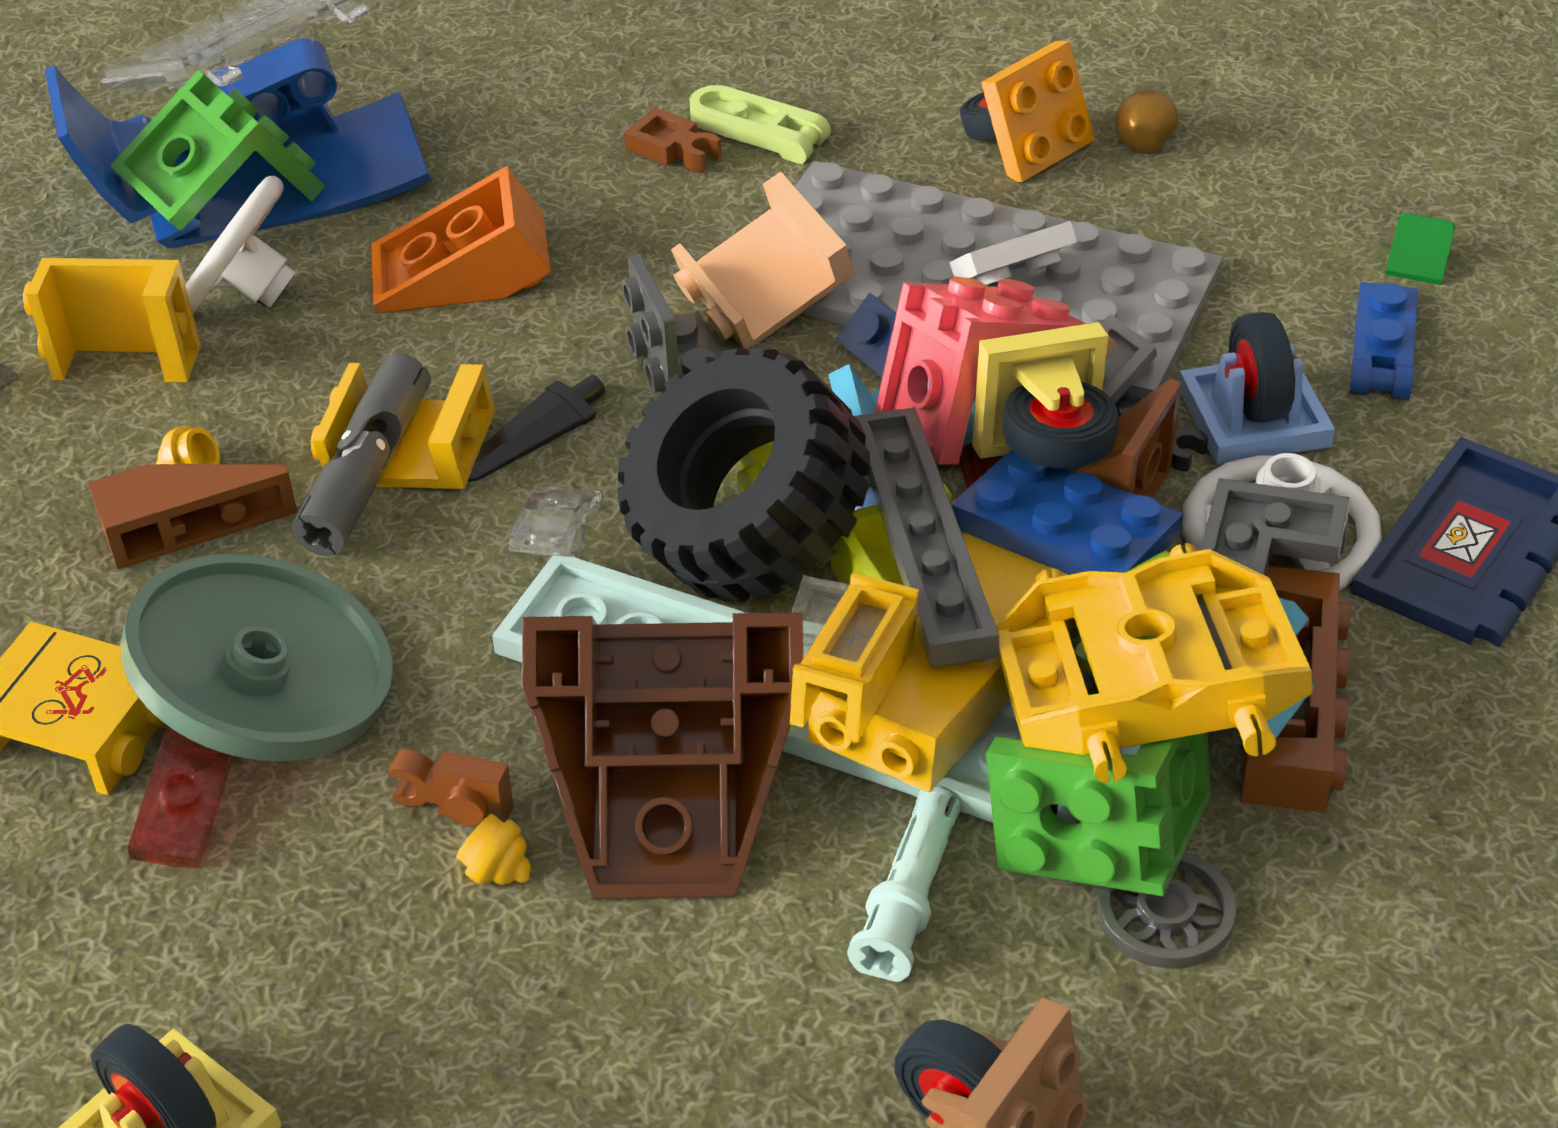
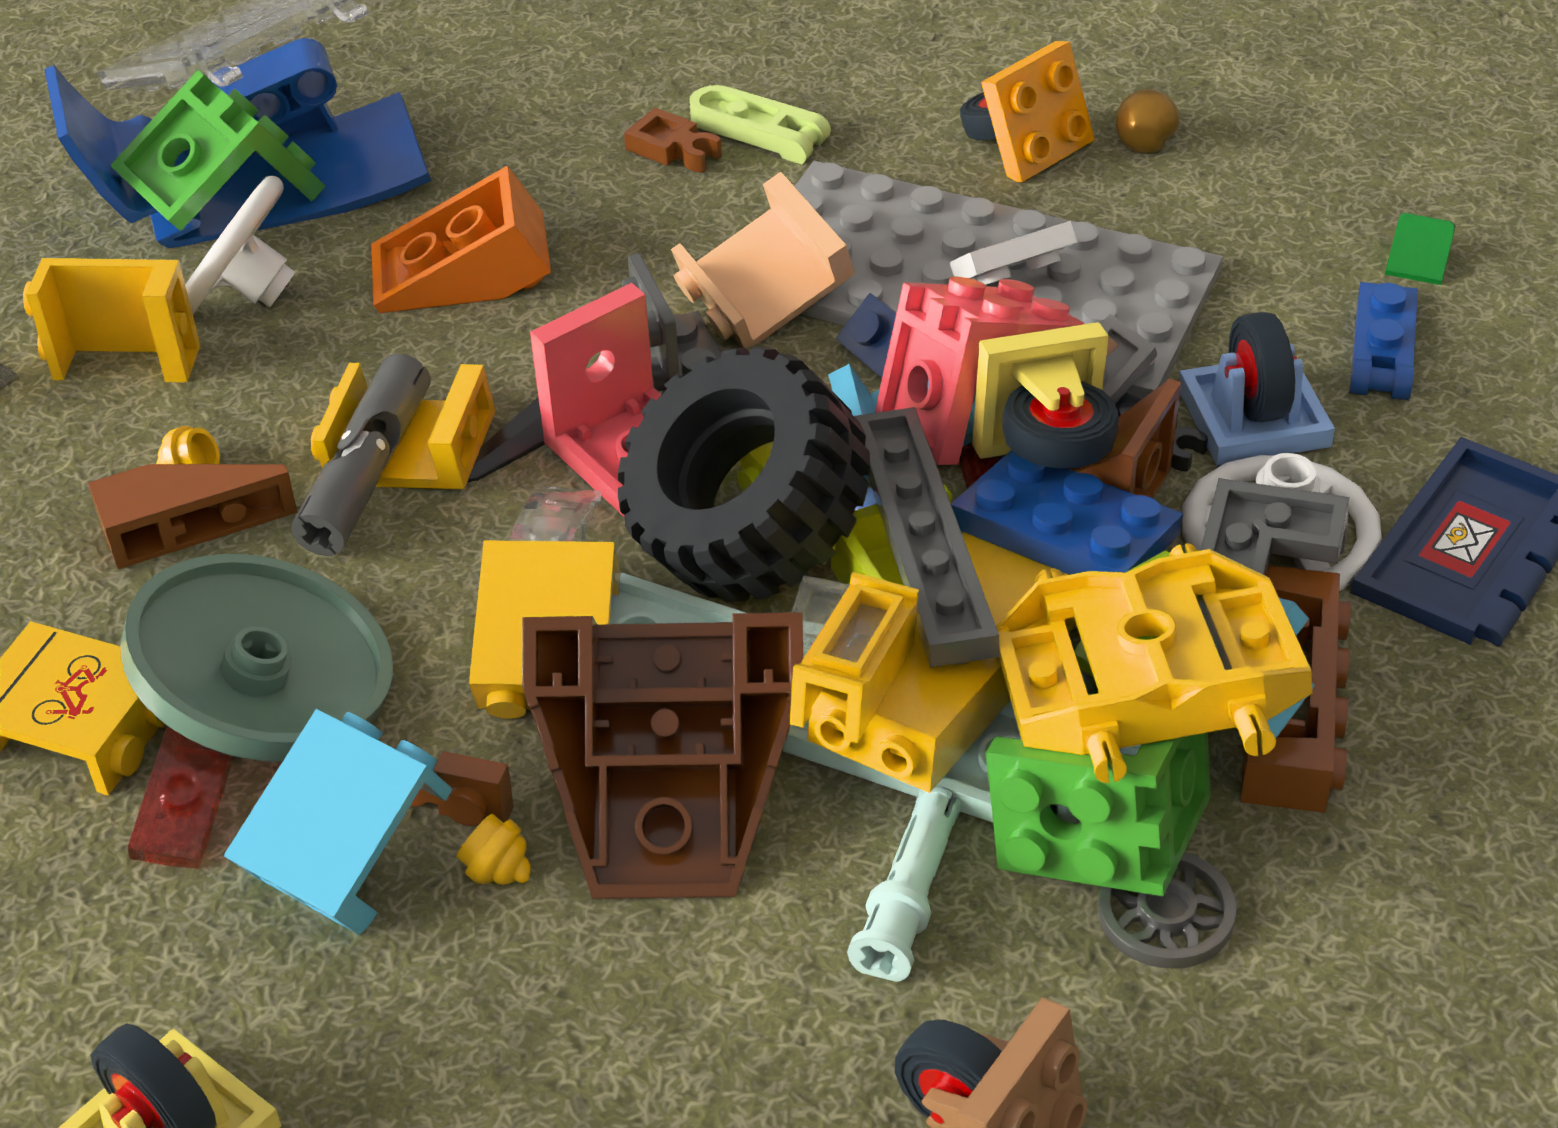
(333, 814): none -> medium azure panel
(532, 582): none -> yellow panel
(594, 408): none -> coral bracket

